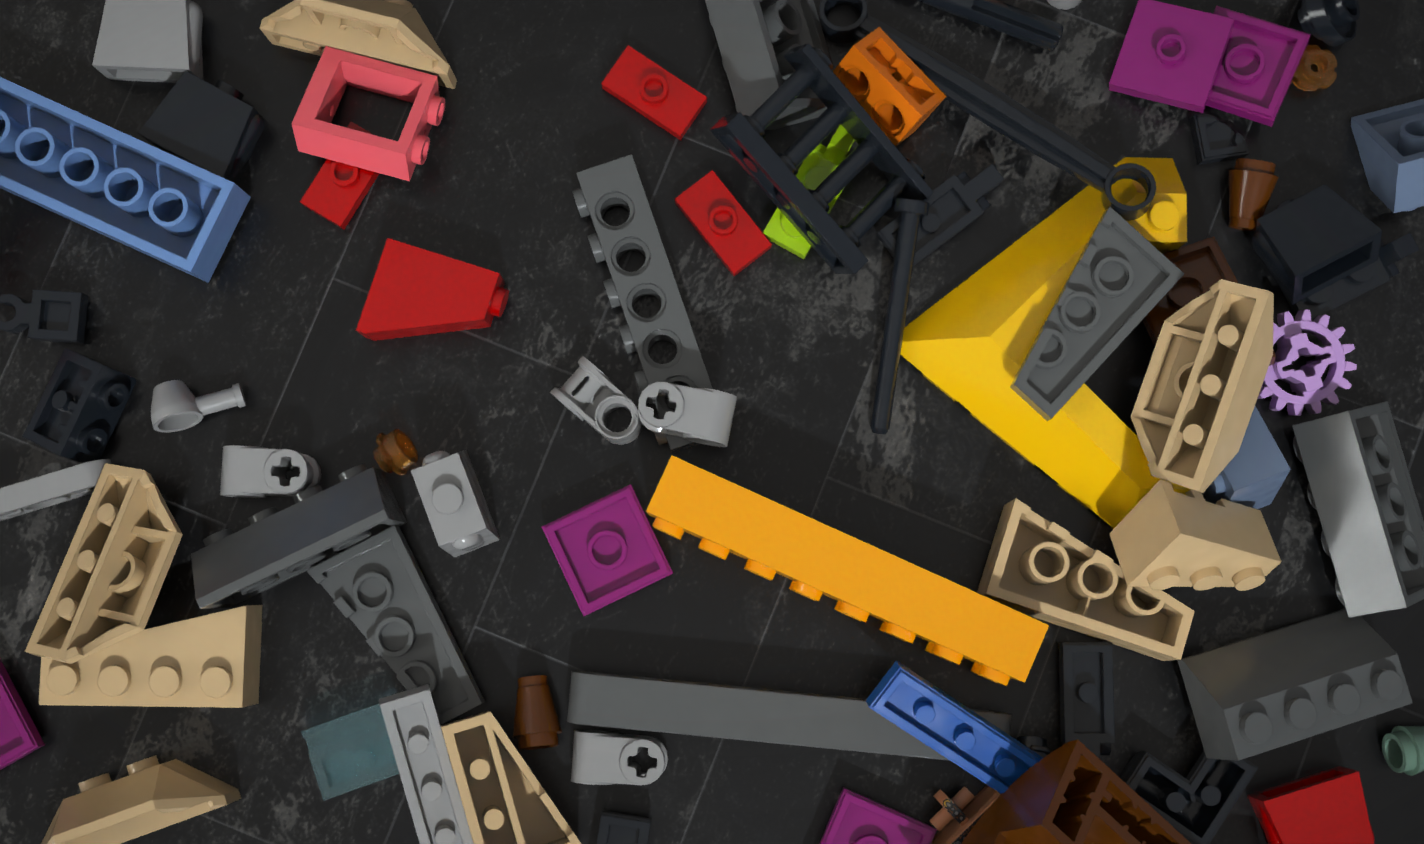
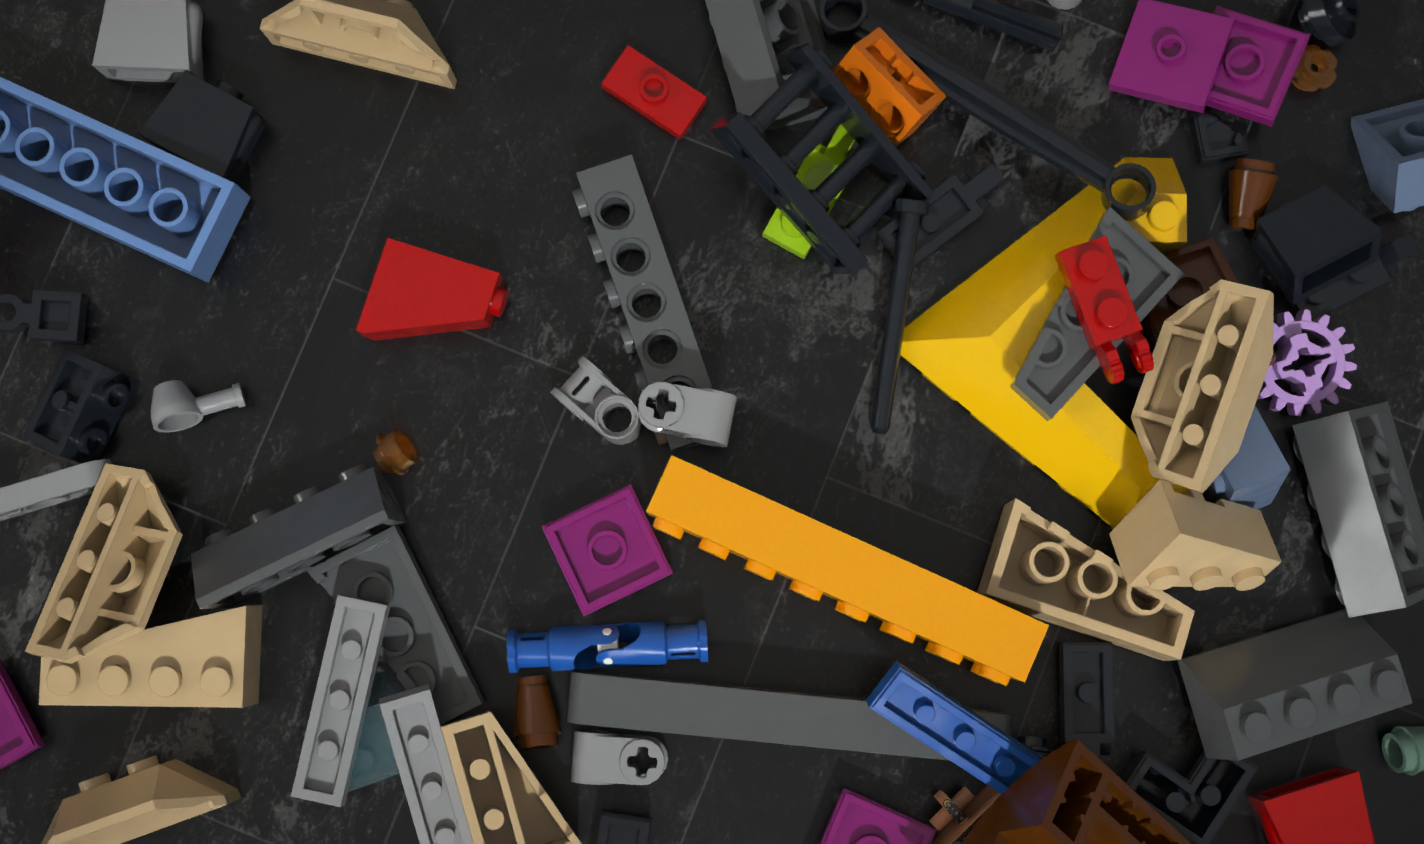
(262, 472): light grey piece -> none
(321, 138): coral window -> none
(339, 189): red plate -> none
(340, 701): none -> light grey plate
(454, 502): light grey torso -> none
(569, 646): none -> blue piece
(723, 223): red plate -> none
(1104, 306): none -> red hinge

